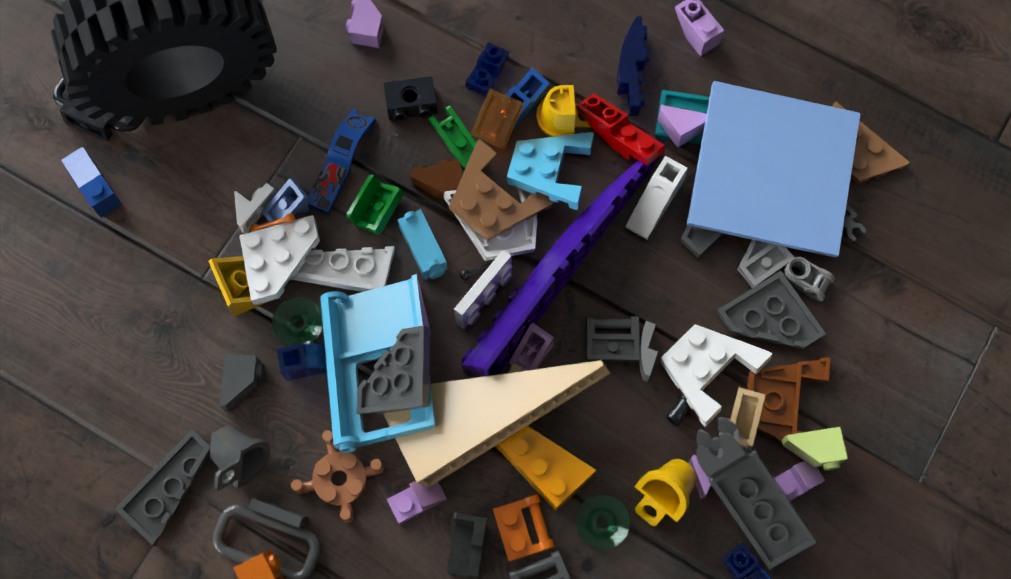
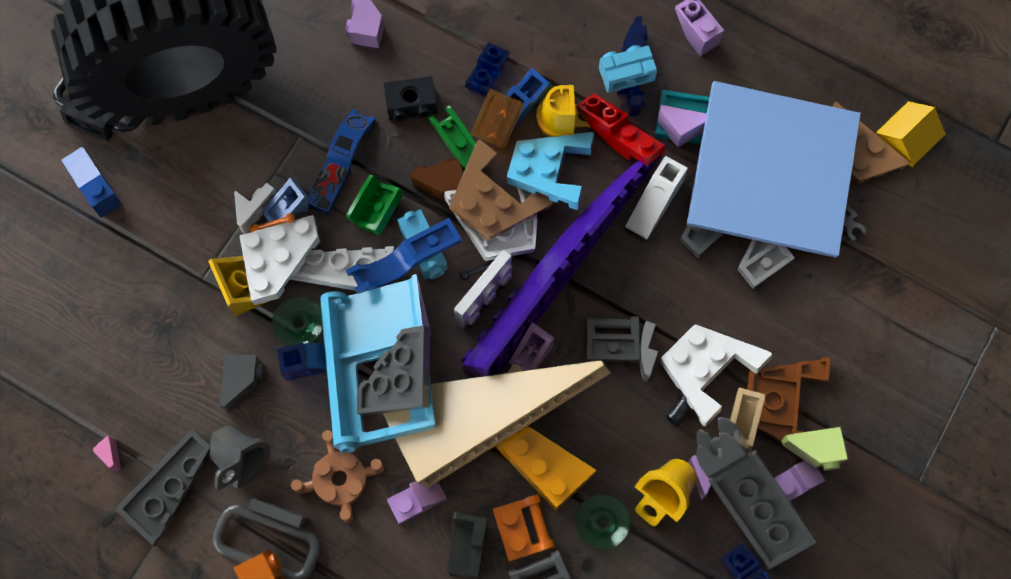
(108, 453): none -> bright pink slope
(405, 257): none -> blue piece
(627, 68): none -> medium azure brick
(772, 314): dark grey plate -> none
(810, 278): light grey piece -> none
(913, 131): none -> yellow slope

